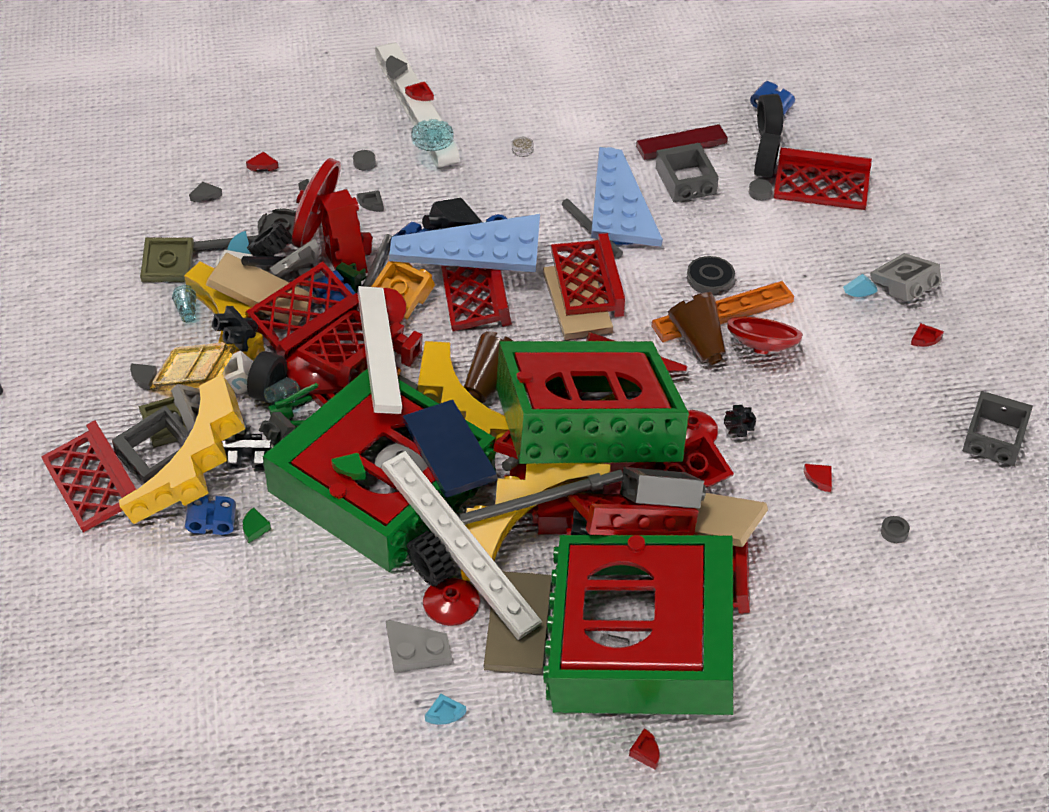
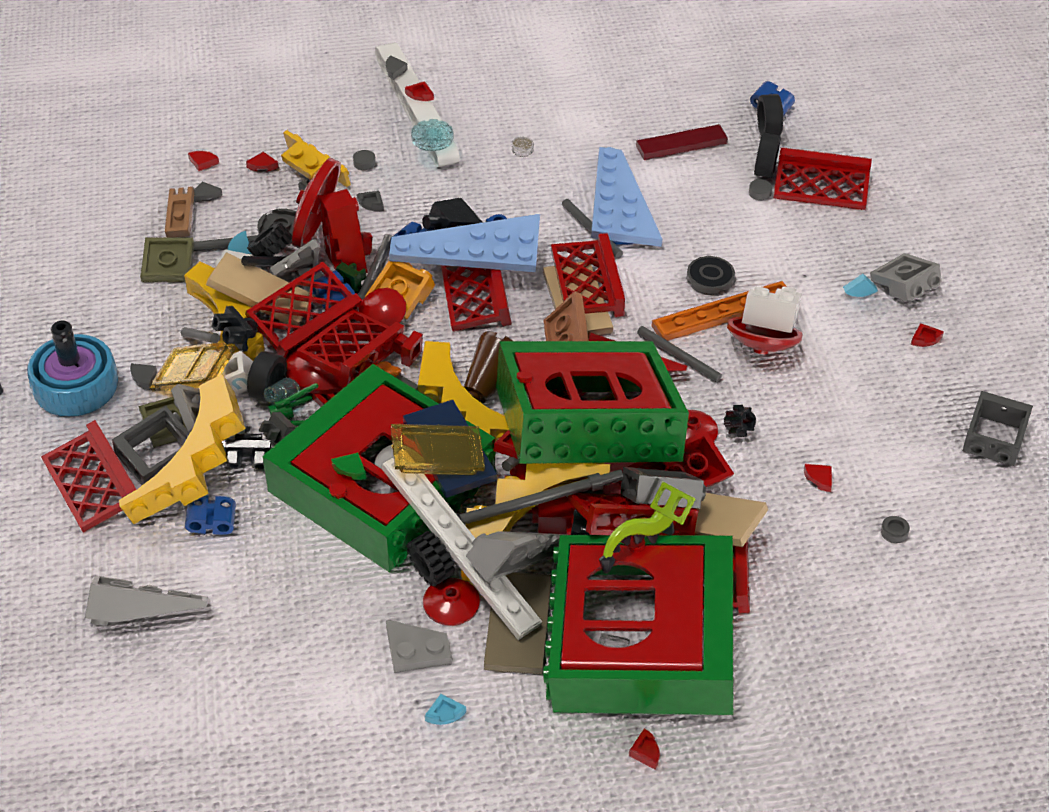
(72, 373): none -> dark azure wheel
(119, 601): none -> light grey wedge
(179, 212): none -> medium nougat hinge
(185, 302): clear light blue cone -> none
(200, 335): none -> dark grey bar
(203, 159): none -> red tile
(254, 525): green tile -> none
(307, 158): none -> yellow bracket
(379, 351): white tile -> none
(437, 449): none -> clear yellow piece
(510, 551): none -> light grey wedge
(567, 321): none -> nougat tile
(650, 527): none -> lime piece
(680, 354): none -> dark grey bar
(686, 157): dark grey window -> none
(700, 326): reddish brown cone -> none
(772, 310): none -> white brick

